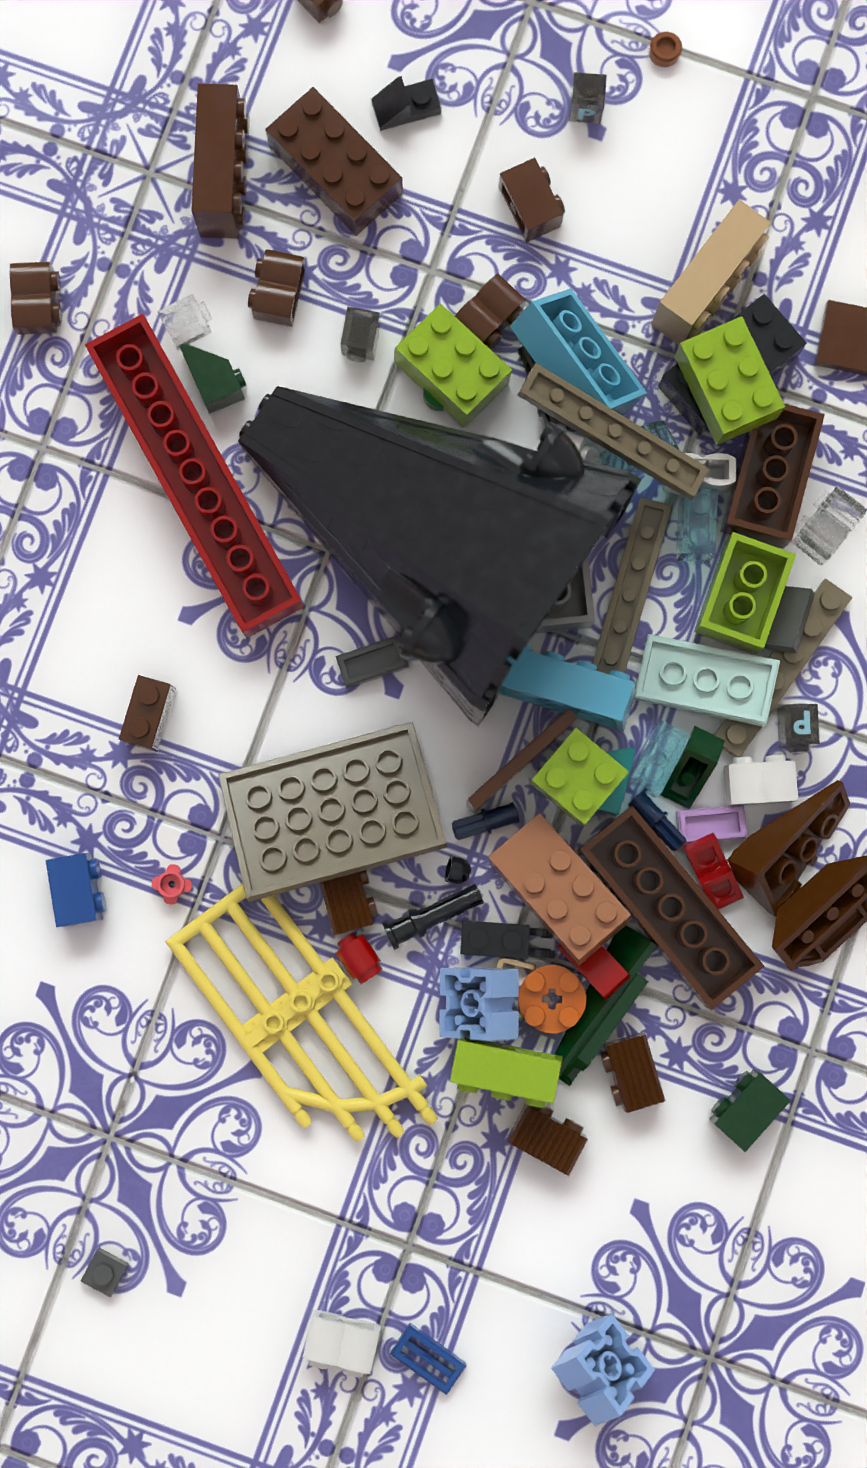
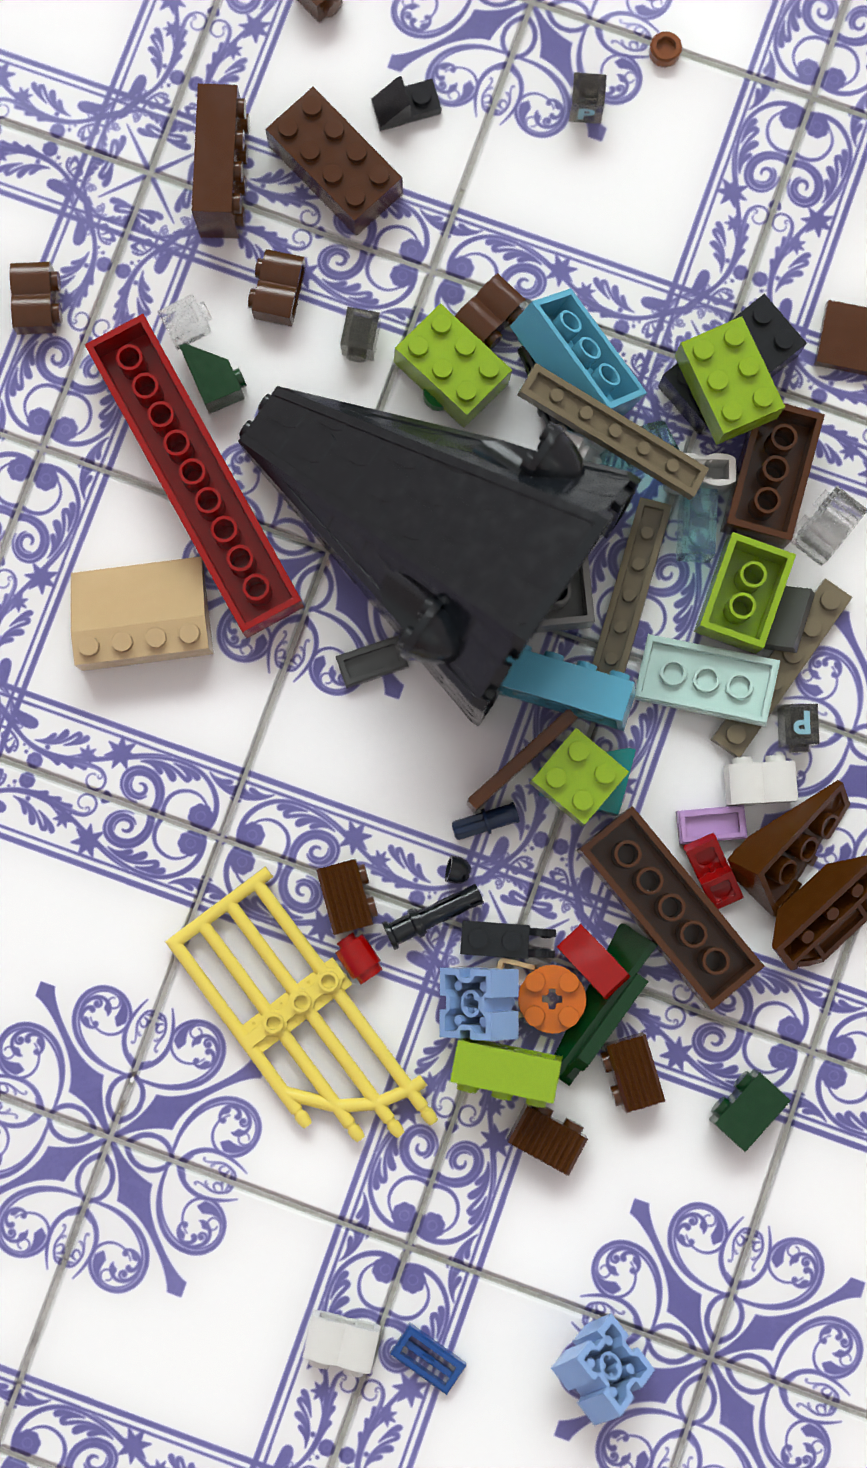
(75, 889): blue brick -> none
(104, 1272): dark grey plate -> none
(140, 614): none -> tan slope
(147, 713): reddish brown brick -> none
(162, 882): coral plate -> none
(331, 811): dark tan plate -> none
(531, 199): reddish brown brick -> none
(559, 889): nougat brick -> none
(658, 758): clear light blue brick -> none
(658, 821): dark blue axle -> none
(693, 767): dark green slope -> none
(712, 274): tan brick -> none

